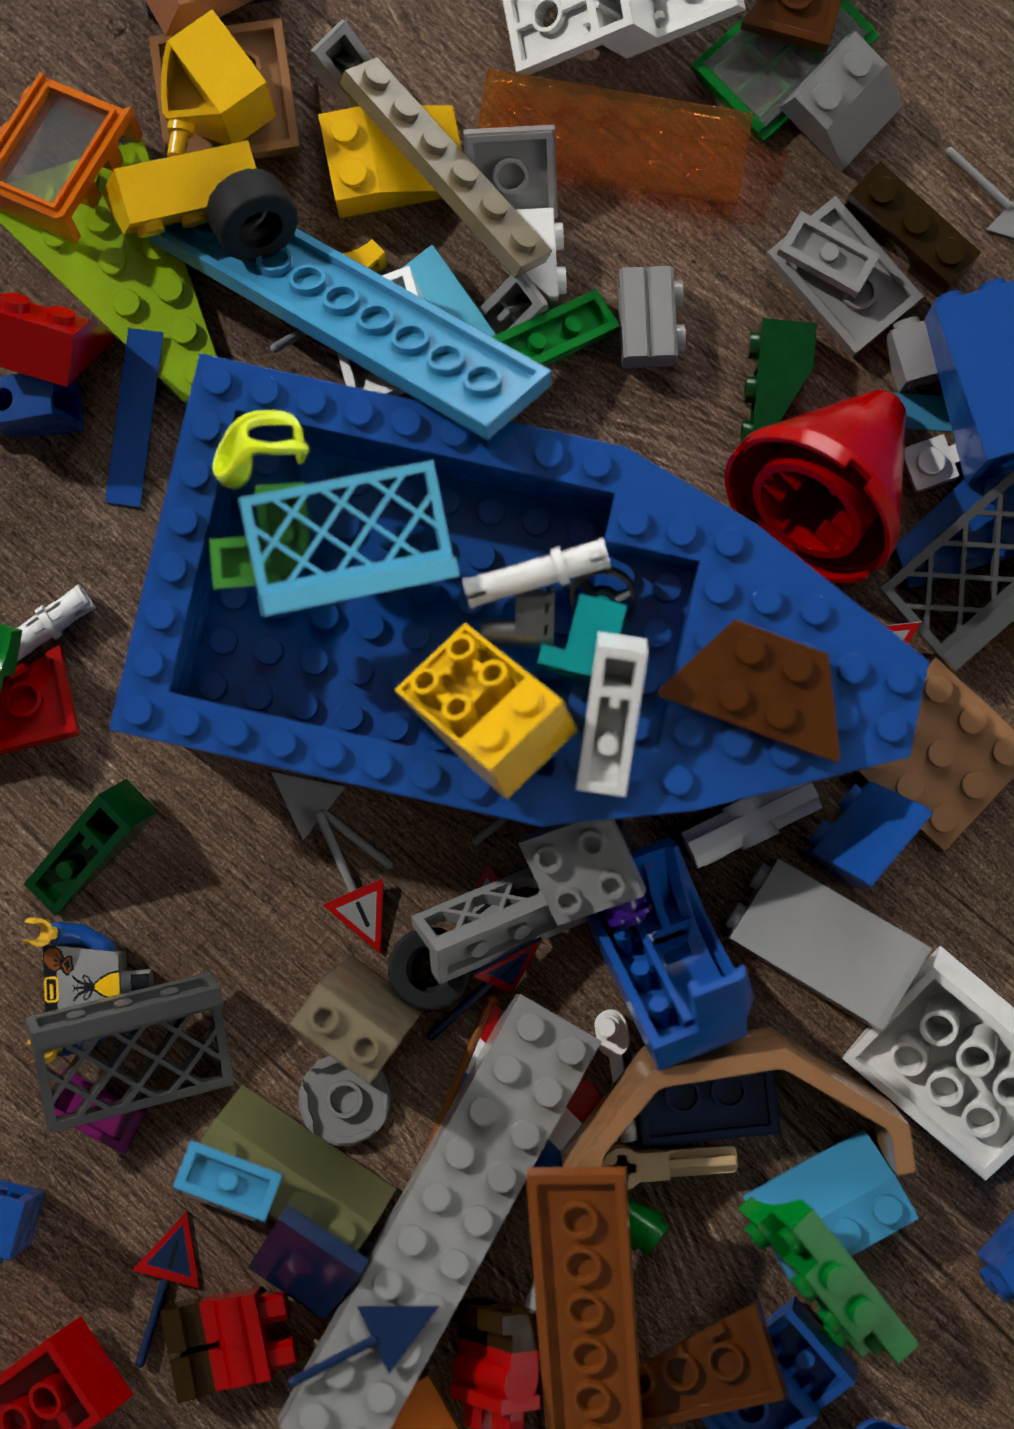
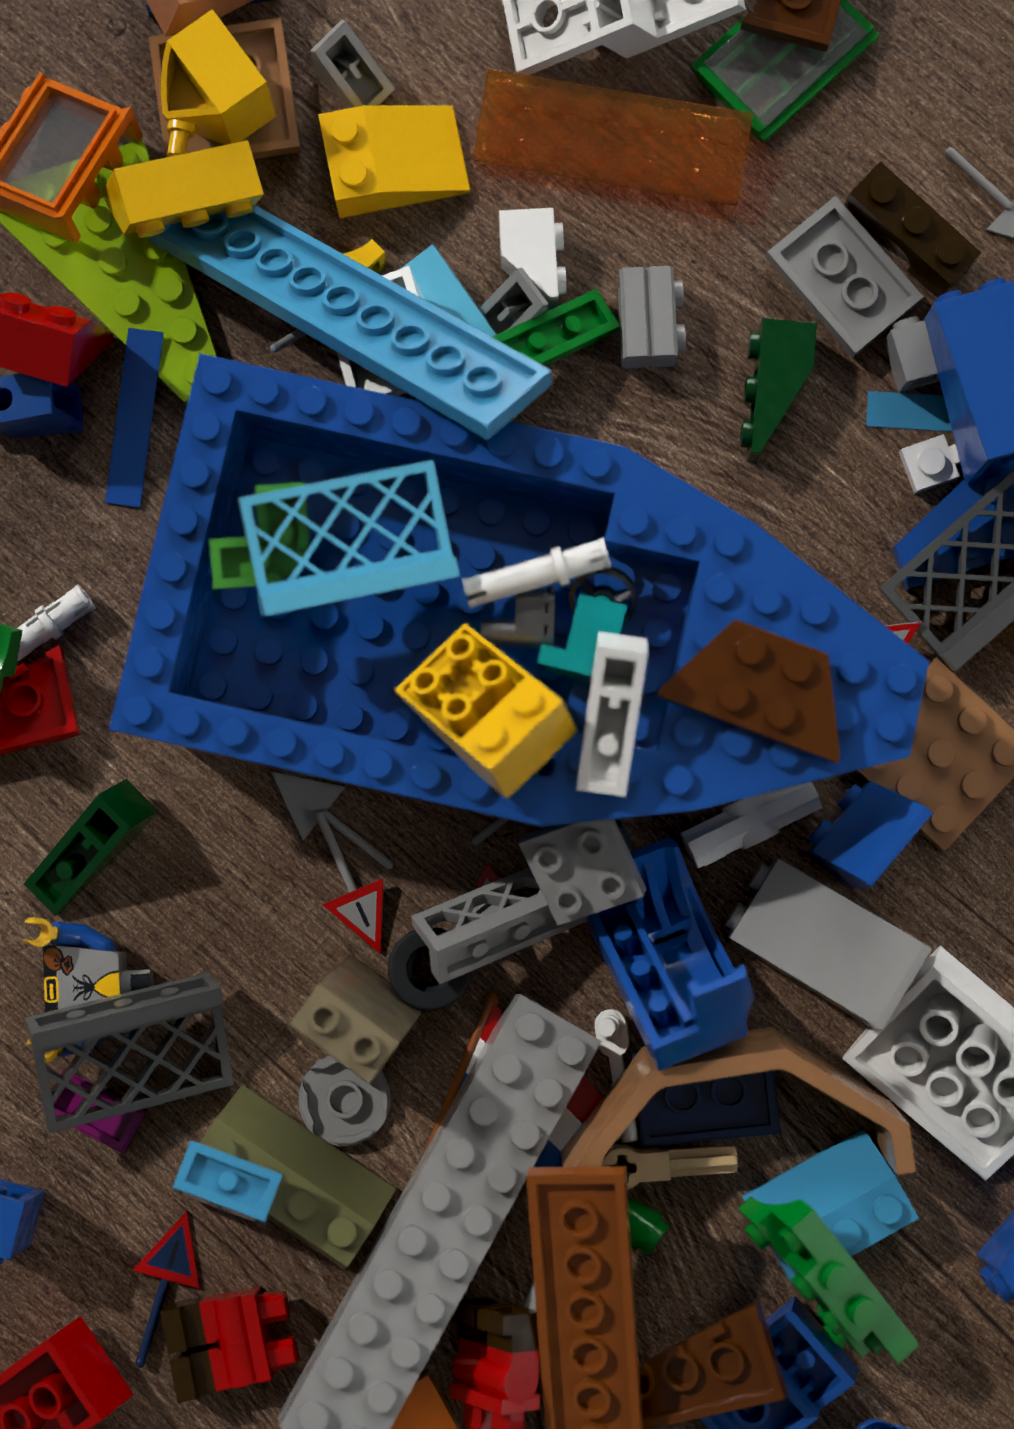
(234, 454): neon yellow piece -> none
(241, 197): black tyre -> none
(307, 1262): dark blue tile -> none
(390, 1330): dark blue piece -> none
(445, 167): dark tan plate -> none
(501, 973): dark blue piece -> none
(517, 163): light grey plate -> none
(628, 913): dark purple plate -> none
(827, 483): red cone -> none
(828, 254): light grey plate -> none
(844, 100): light grey slope -> none

